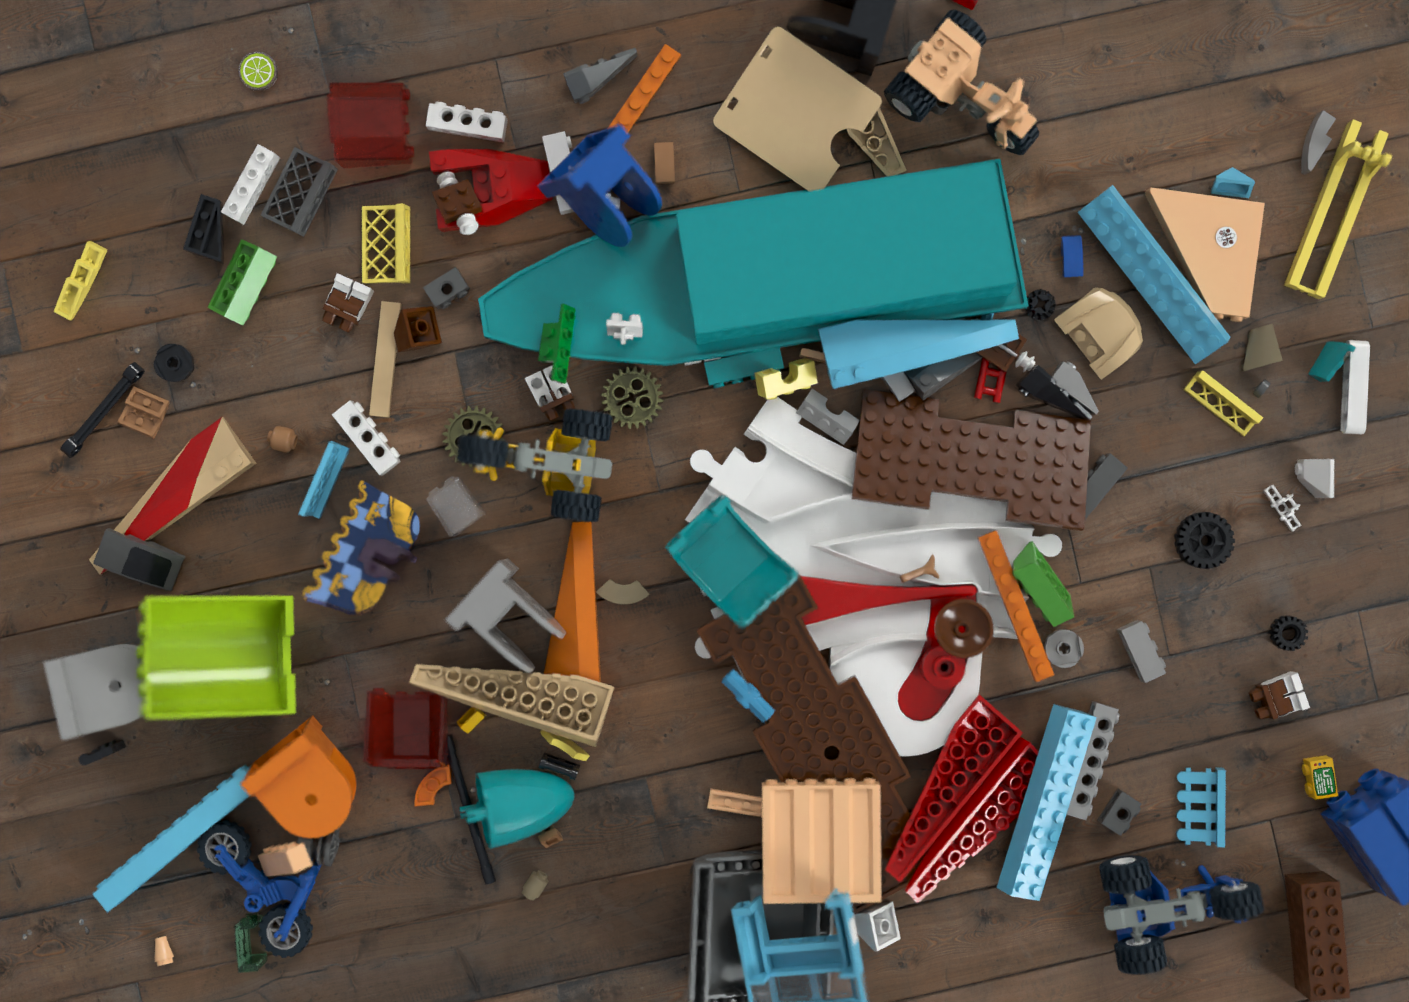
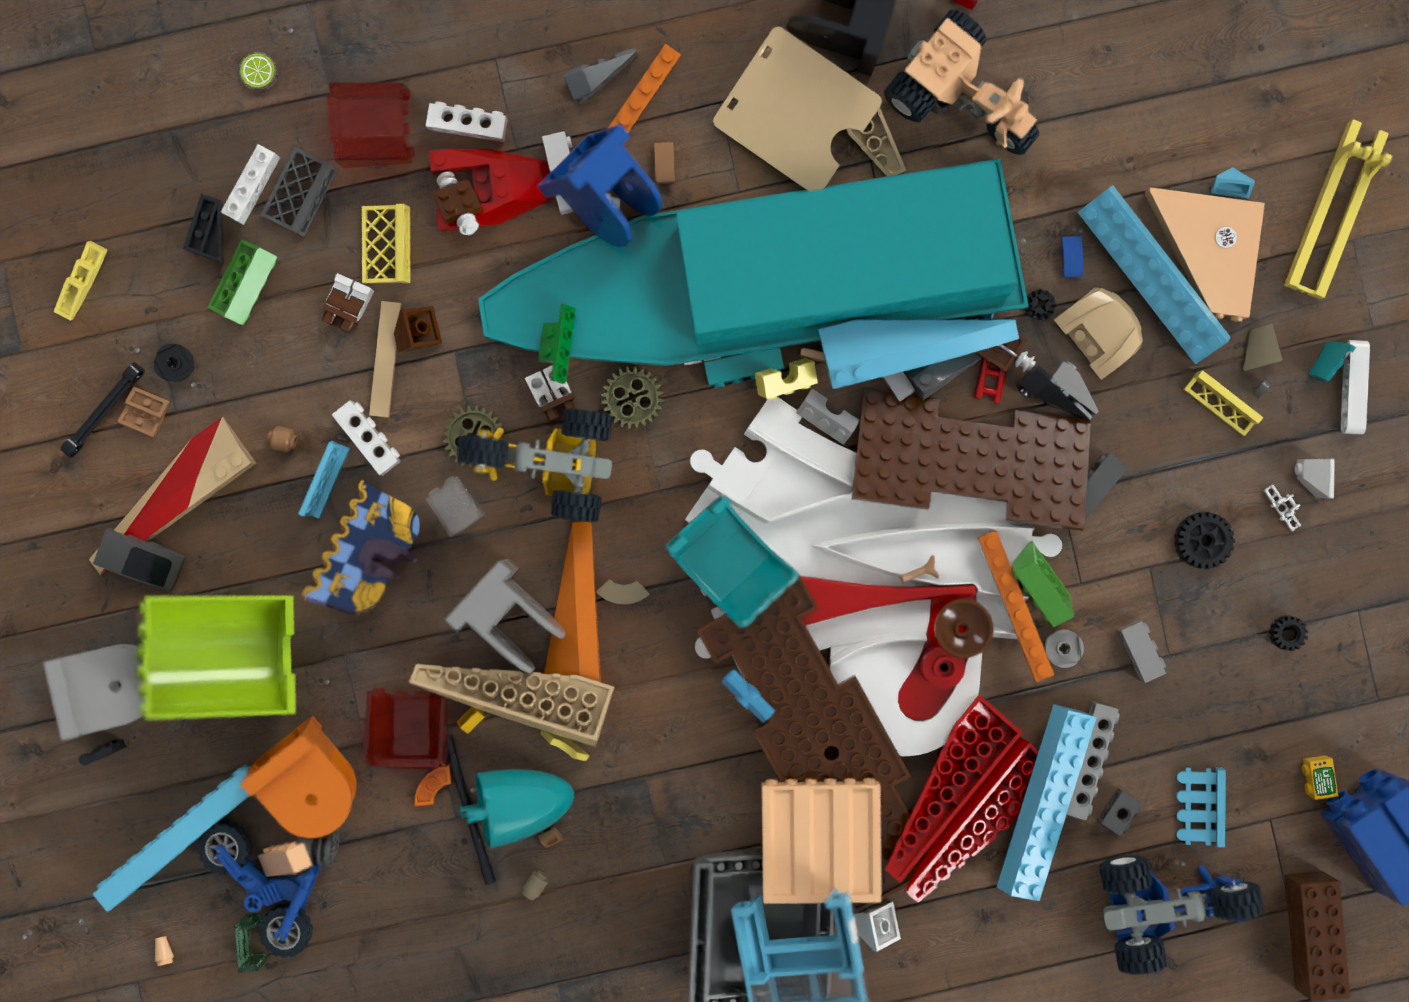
(435, 288): dark grey brick -> none
(559, 765): black plate -> none
(624, 329): white hips -> none
(735, 802): light nougat tile -> none
(1279, 696): hips -> none
(1316, 141): light grey slope -> none

